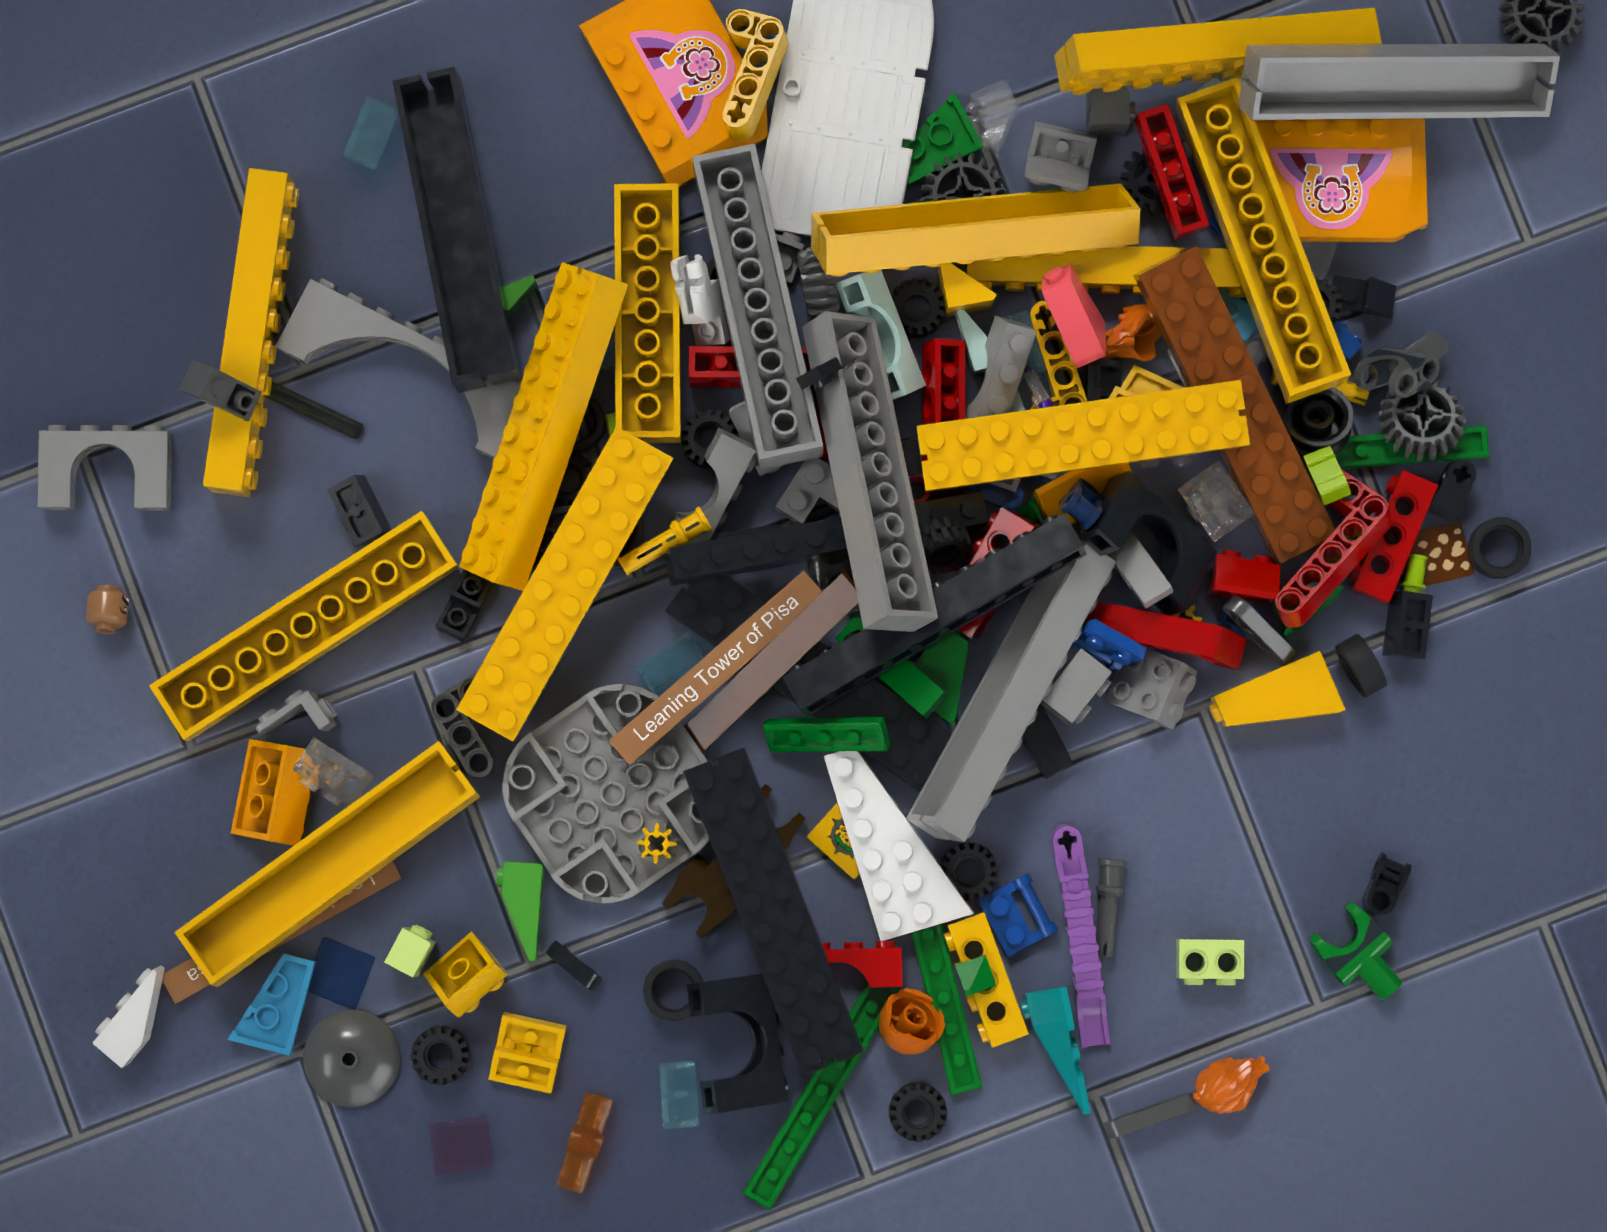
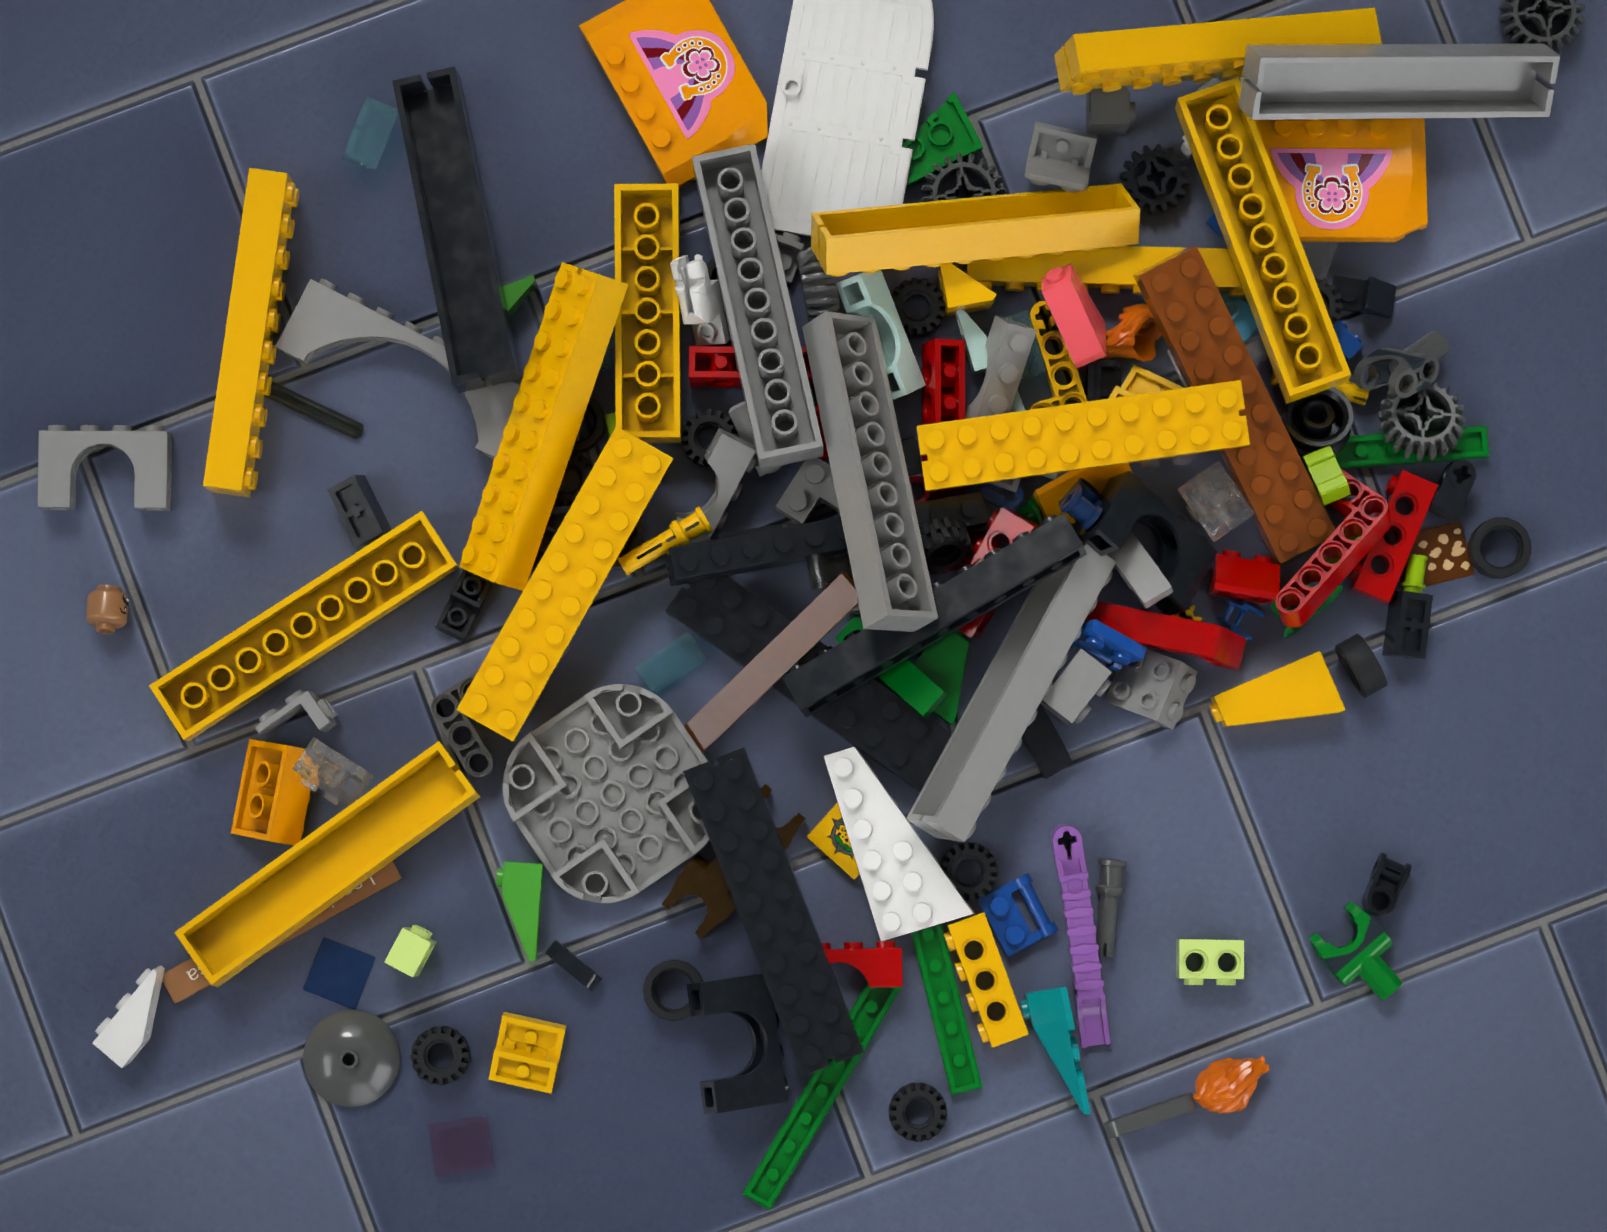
(220, 390): dark grey slope -> none
(278, 1007): dark azure wing -> none
(465, 975): yellow brick -> none
(585, 1142): clear orange piece -> none
(647, 842): yellow gear -> none
(679, 1094): clear light blue hinge -> none
(715, 669): medium nougat tile -> none
(749, 77): yellow beam -> none
(820, 375): black plate -> none
(826, 734): green tile -> none
(910, 1022): orange cylinder -> none
(975, 975): green slope -> none
(995, 111): clear slope -> none
(1040, 397): clear piece -> none
(1171, 172): red brick -> none
(1259, 630): dark grey beam -> none

